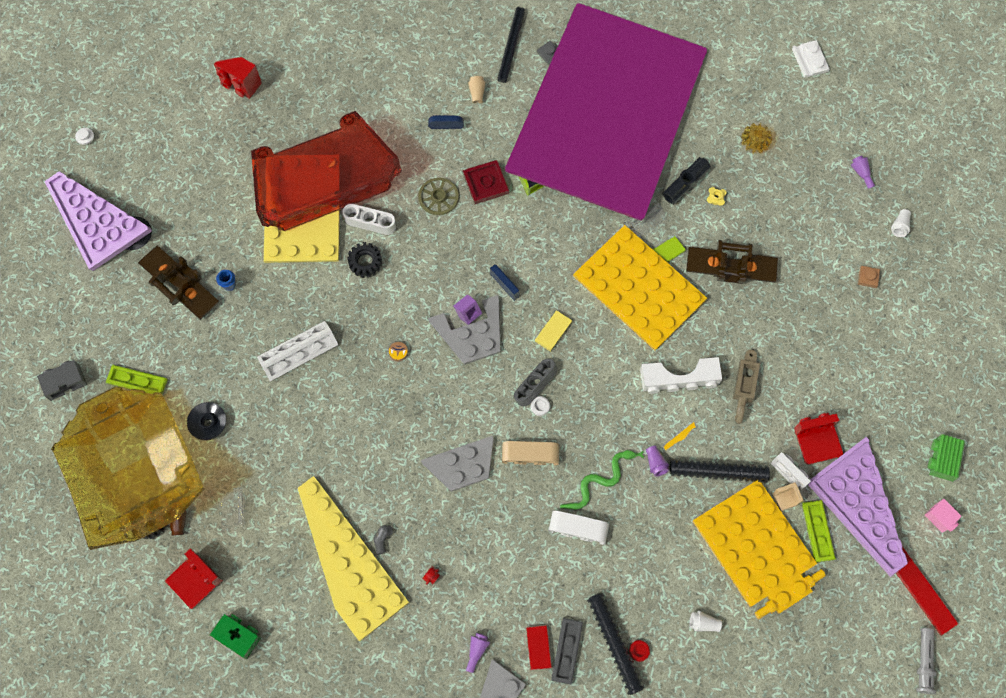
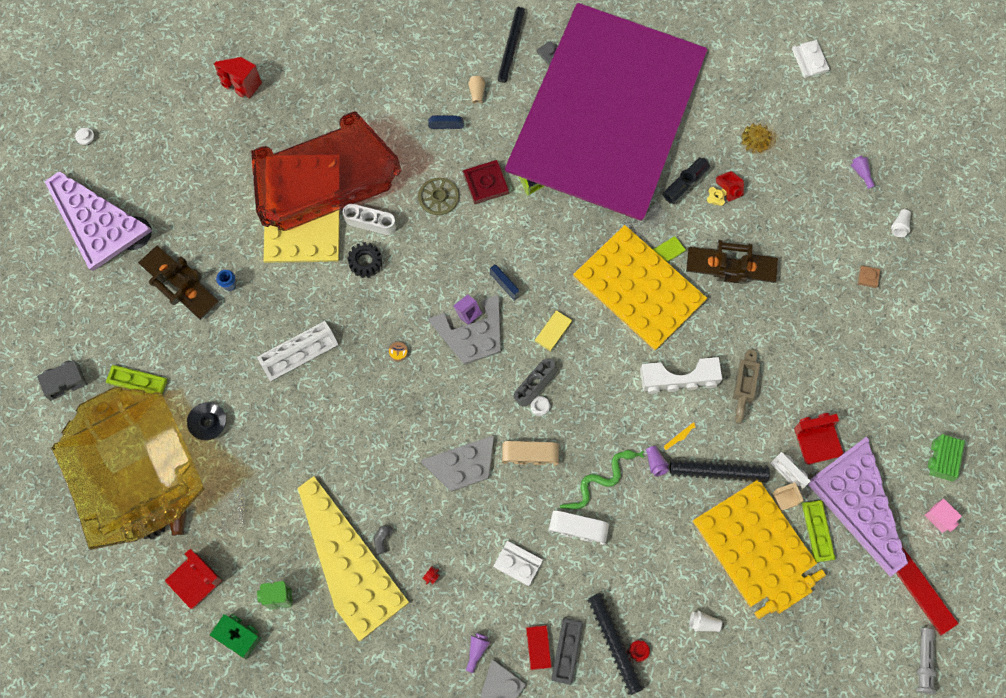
(275, 595): none -> bright green brick
(518, 563): none -> white plate
(731, 184): none -> red bracket

